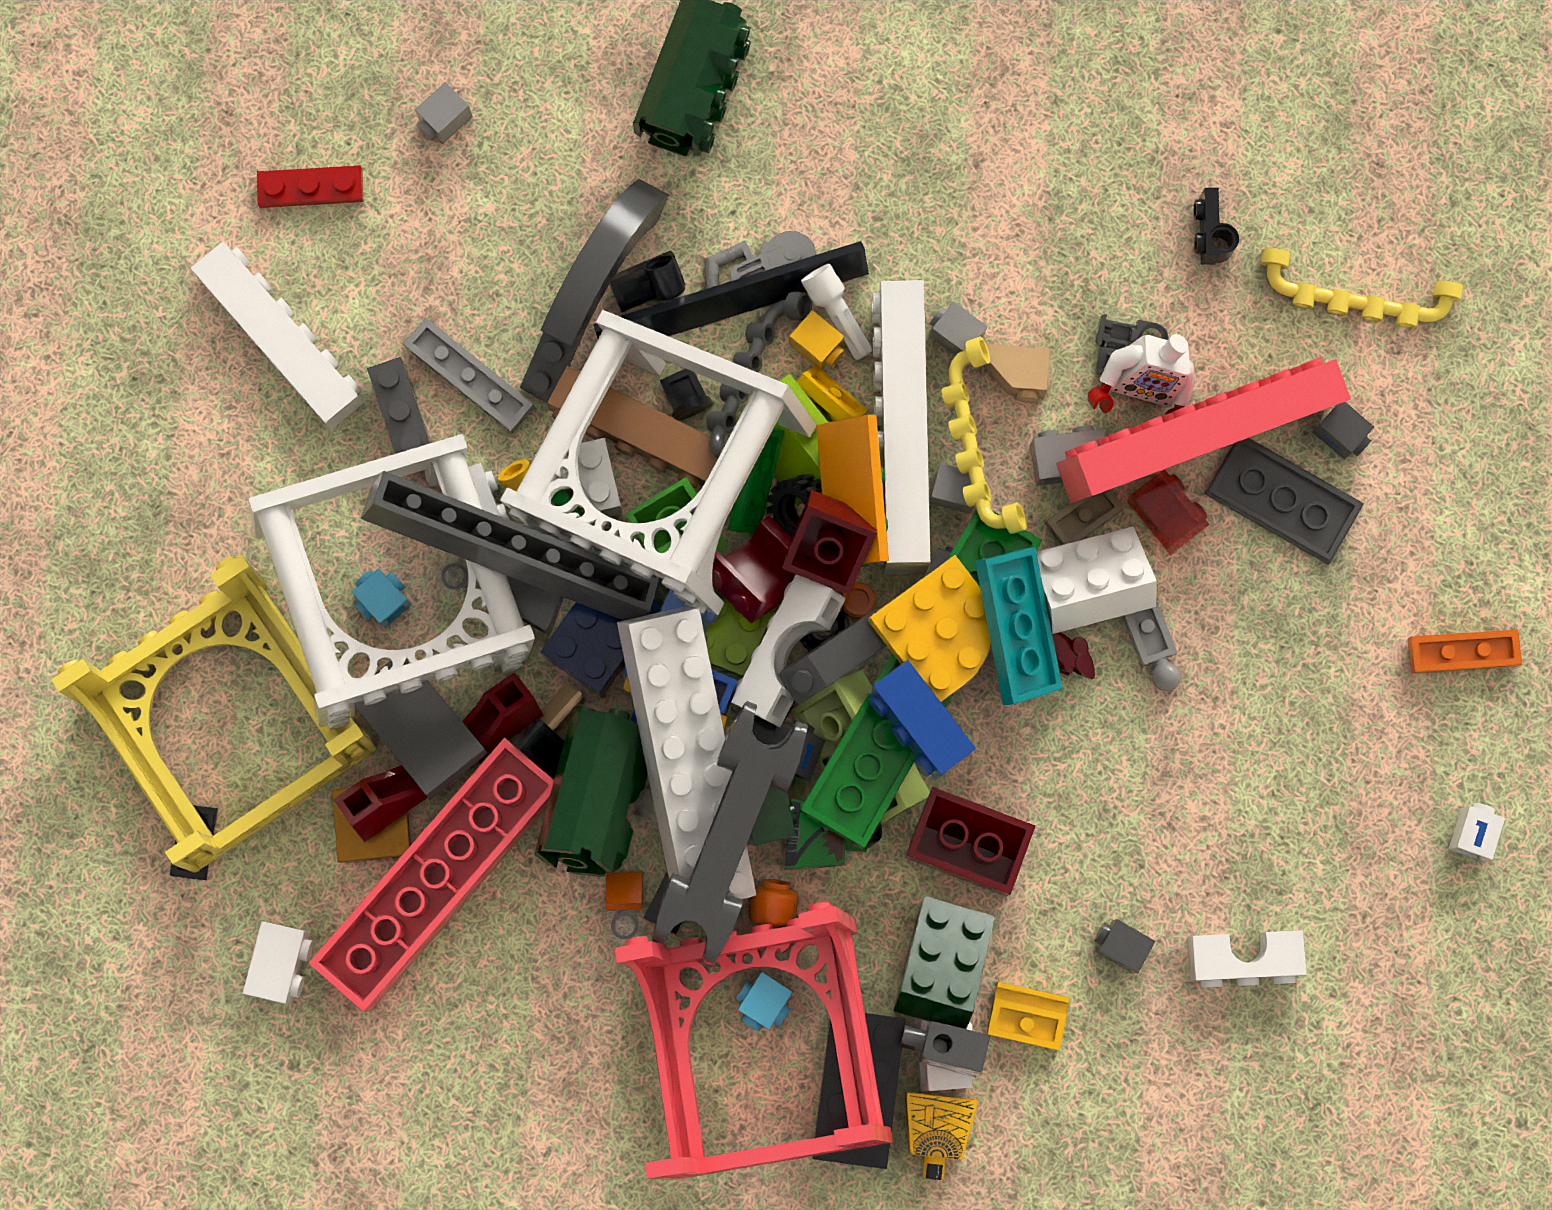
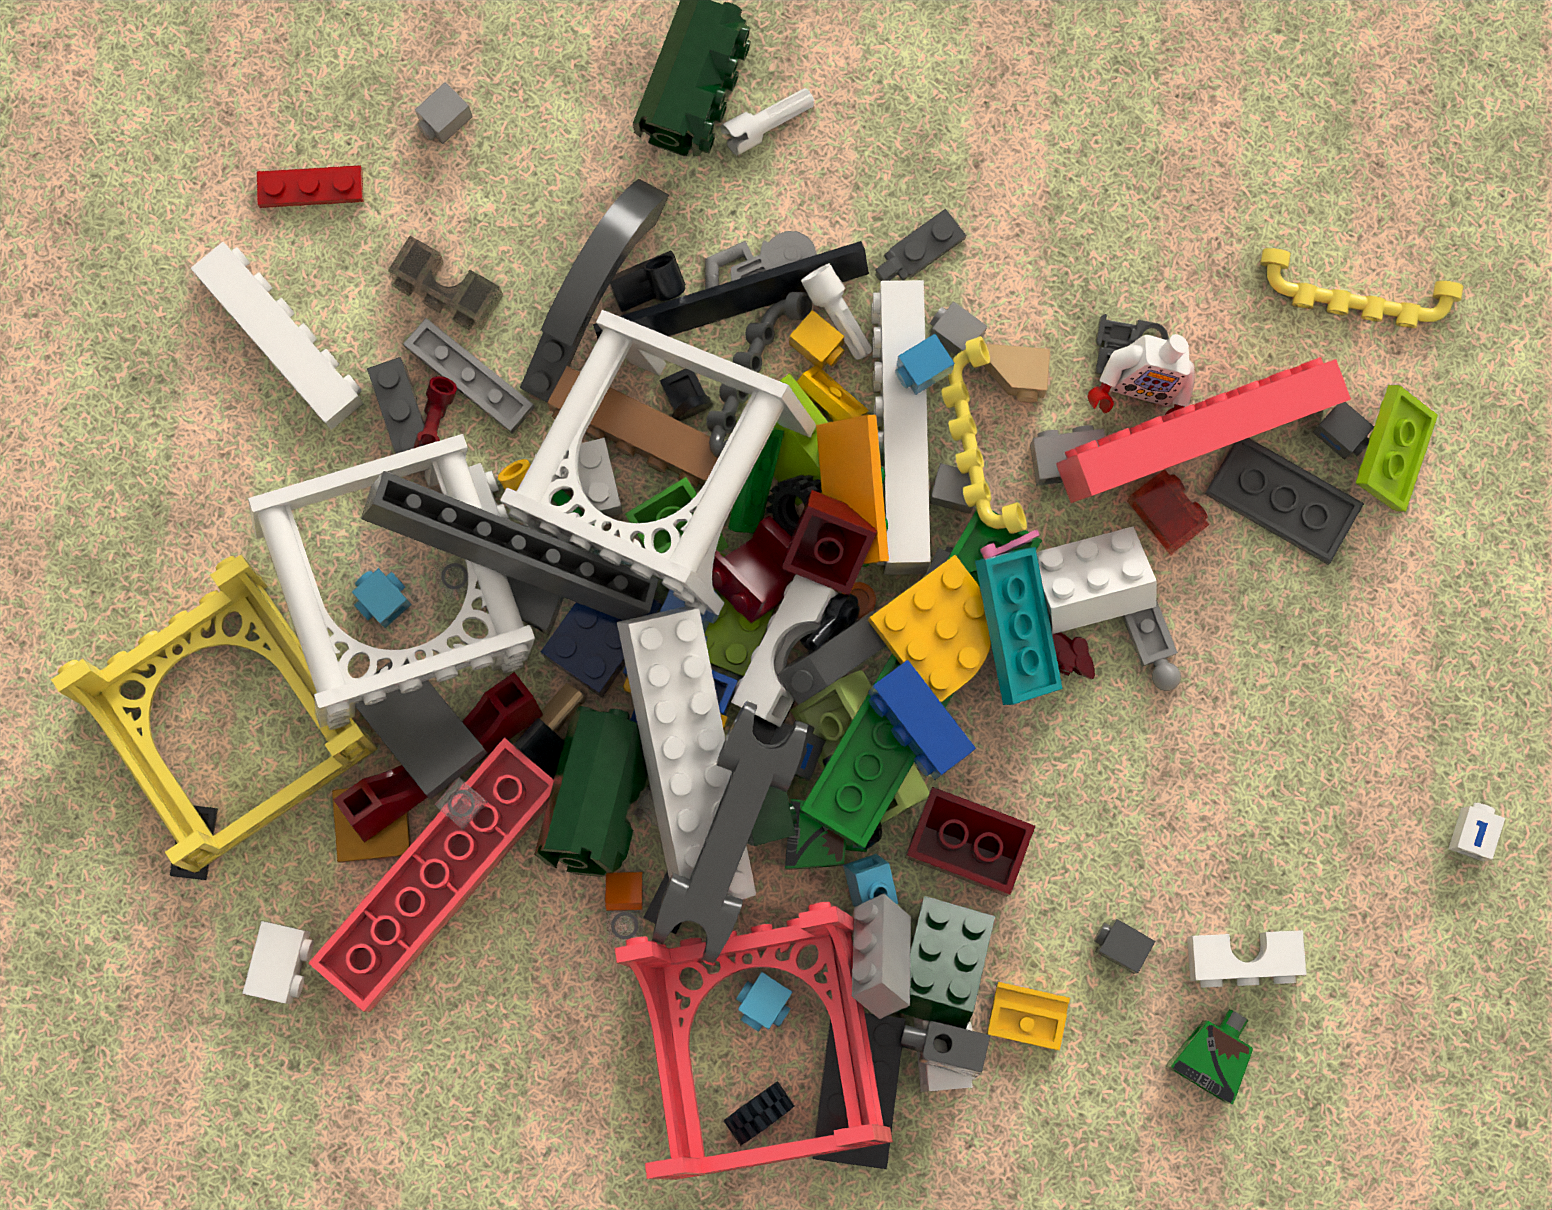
(440, 395): none -> dark red brick
(460, 803): none -> clear tile
(469, 301): none -> clear smoke arch
(748, 129): none -> white piece
(759, 1113): none -> black bush
(773, 903): orange head -> none
(840, 613): none -> black plate
(869, 879): none -> medium azure brick
(881, 956): none -> light grey brick
(921, 247): none -> dark grey hinge
(924, 364): none -> dark azure brick
(938, 1129): yellow torso -> none
(990, 550): none -> bright pink piece
(1084, 517): dark tan plate -> none
(1207, 211): black plate -> none
(1215, 1057): none -> torso
(1396, 448): none -> lime plate
(1464, 651): orange plate -> none

